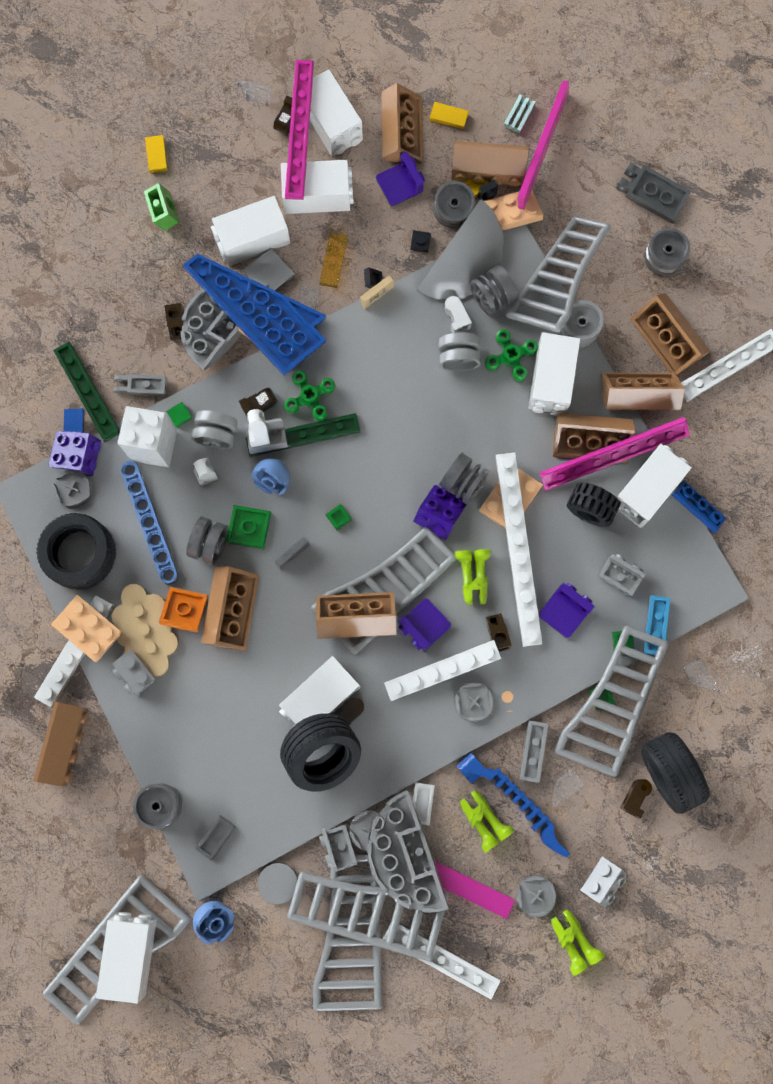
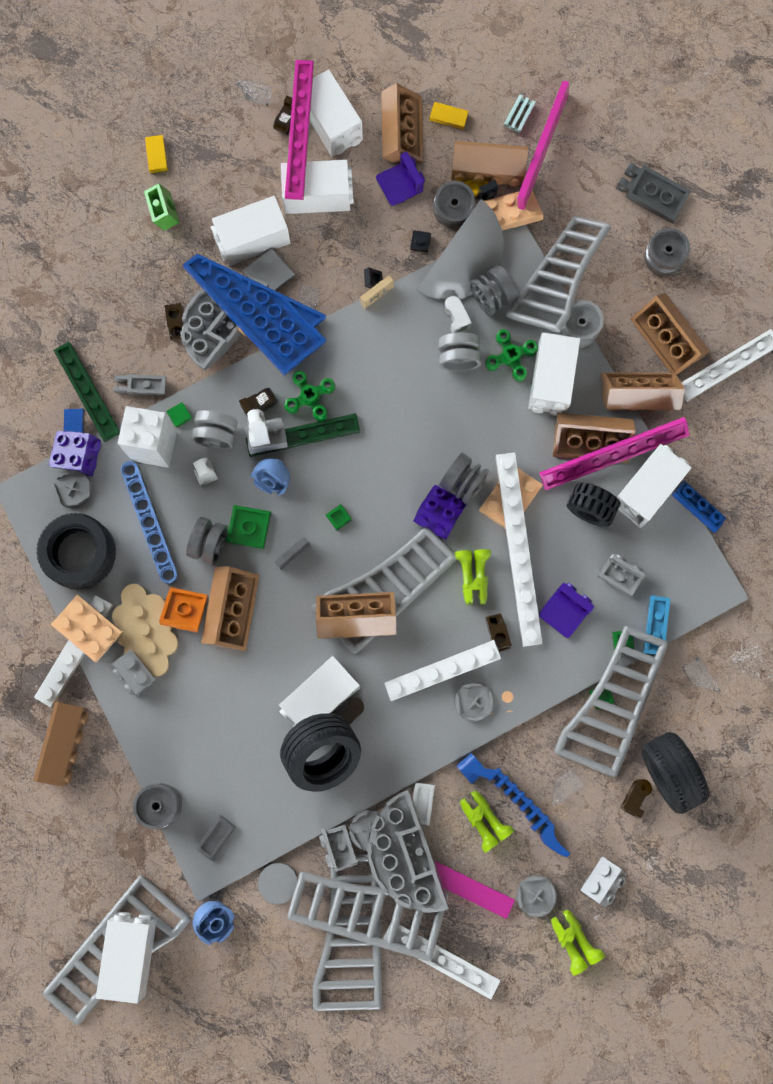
(333, 260): clear yellow tile -> none
(424, 624): dark purple bracket -> none
(533, 751): light grey plate -> none

